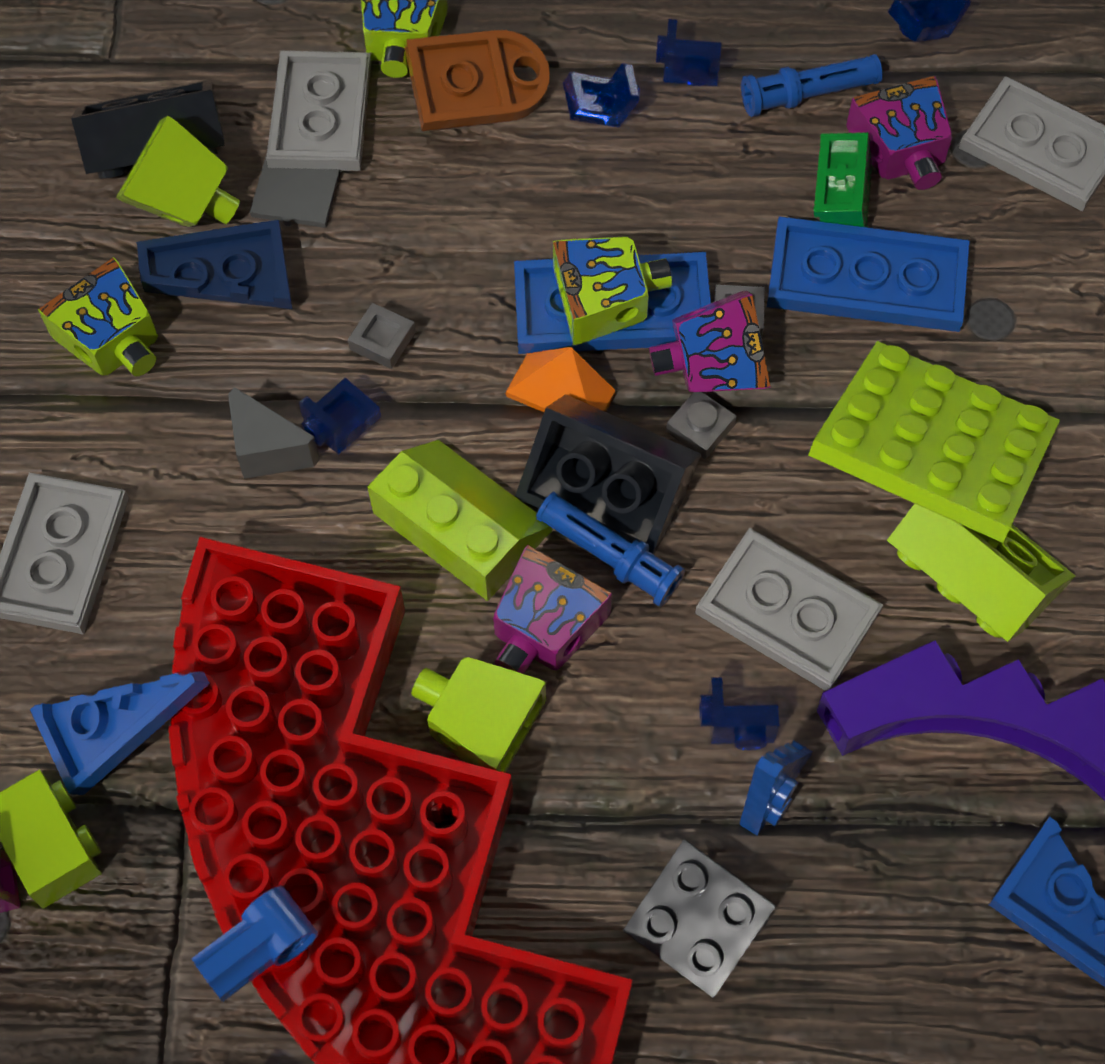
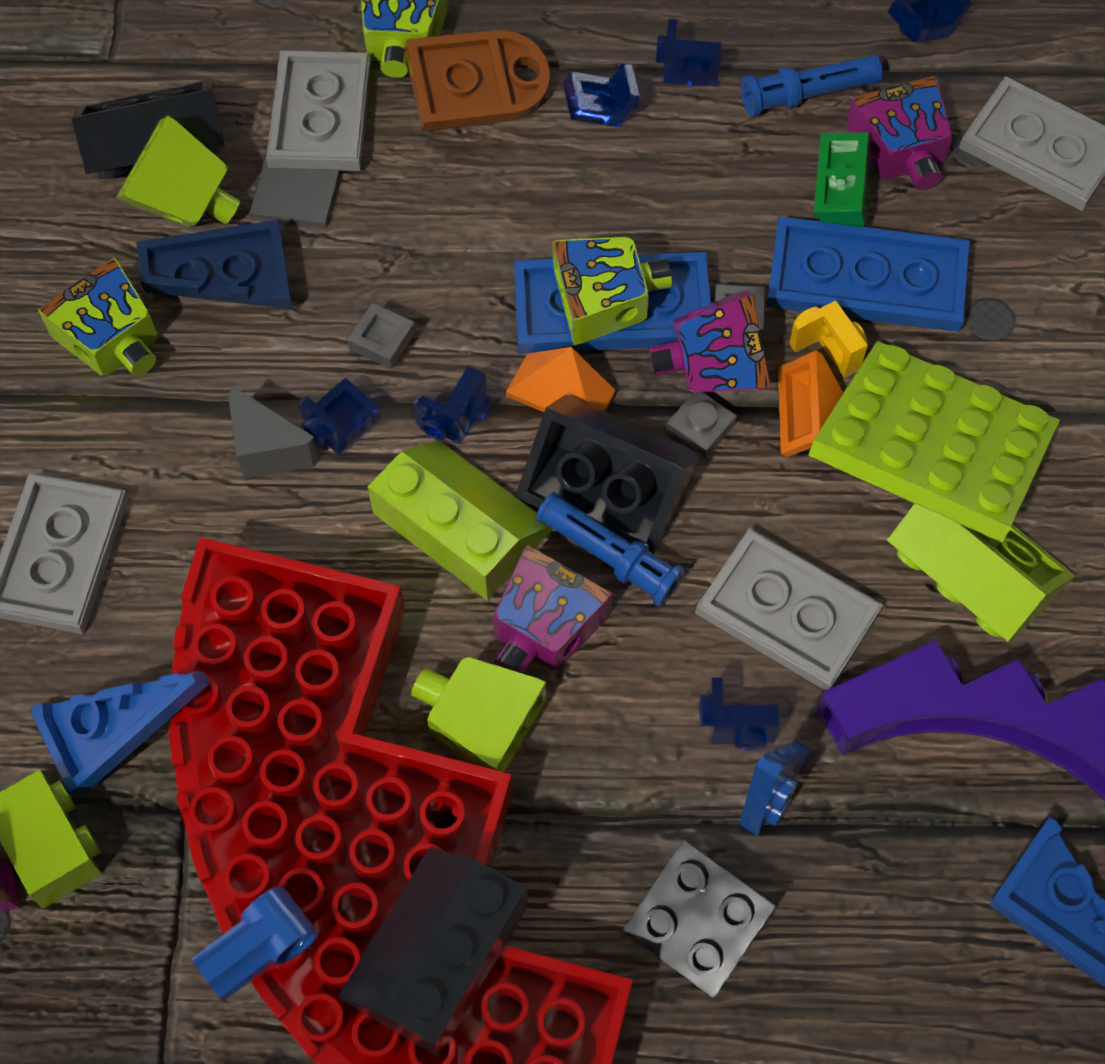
(436, 948): none -> black slope
(464, 406): none -> clear blue bracket
(805, 400): none -> orange slope
(839, 336): none -> yellow bracket

